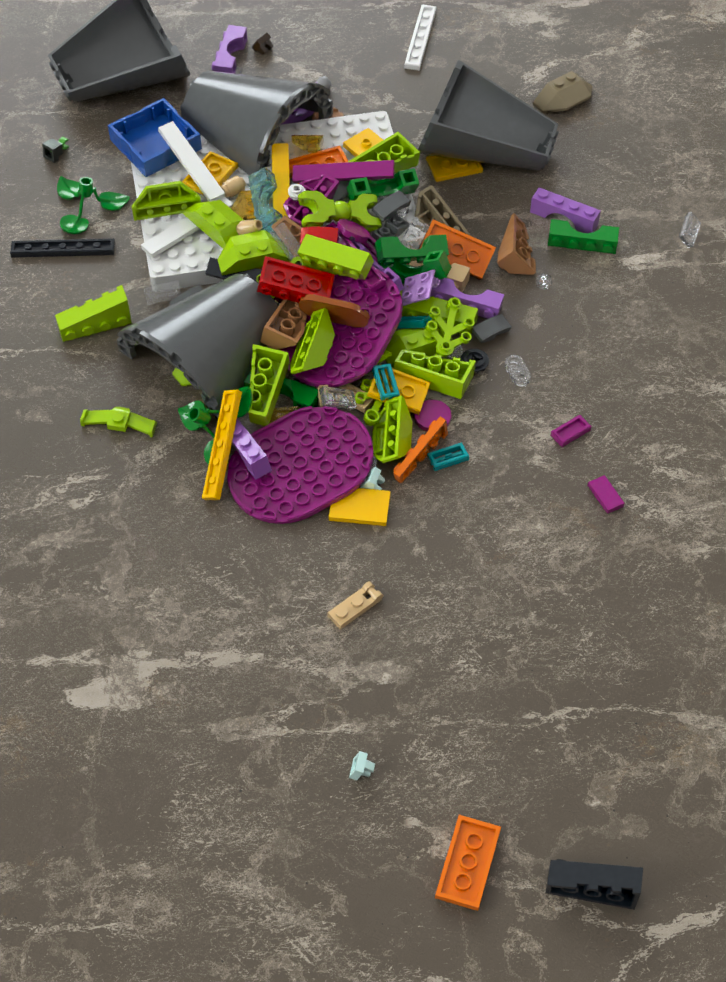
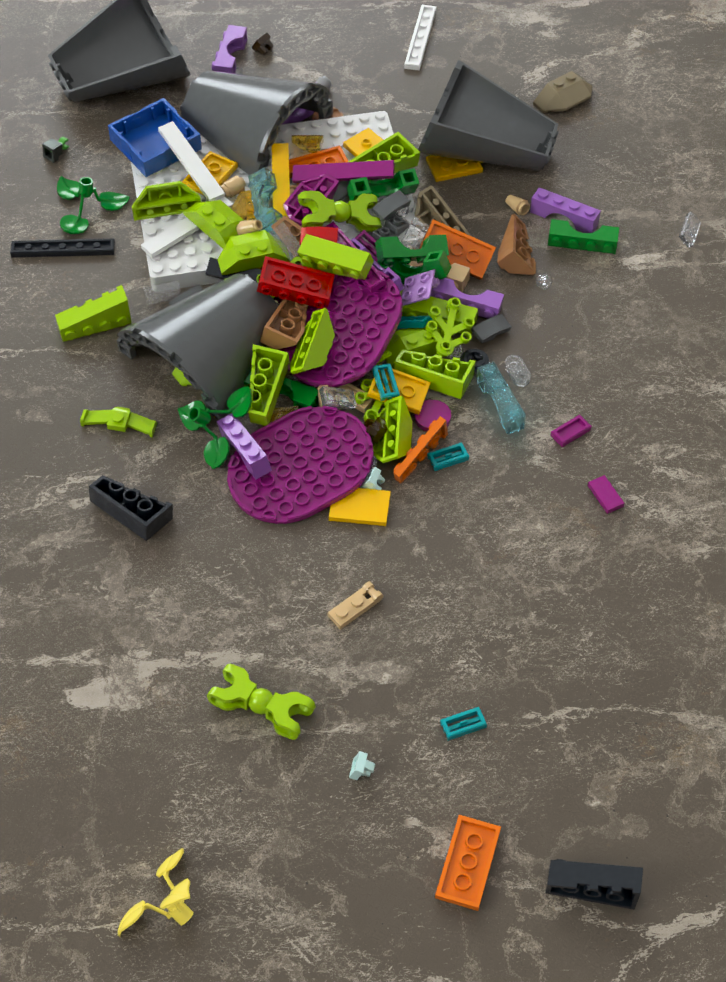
(131, 508): none -> black wedge
(173, 902): none -> light yellow plant
(222, 445): yellow tile -> none
(261, 701): none -> lime piece
(294, 190): white plate -> none
(339, 311): dark orange tile -> none
(350, 228): magenta tile -> none
(376, 428): none -> dark brown tile
(466, 730): none -> teal tile
(509, 410): none -> clear light blue arch
(518, 204): none -> tan cone

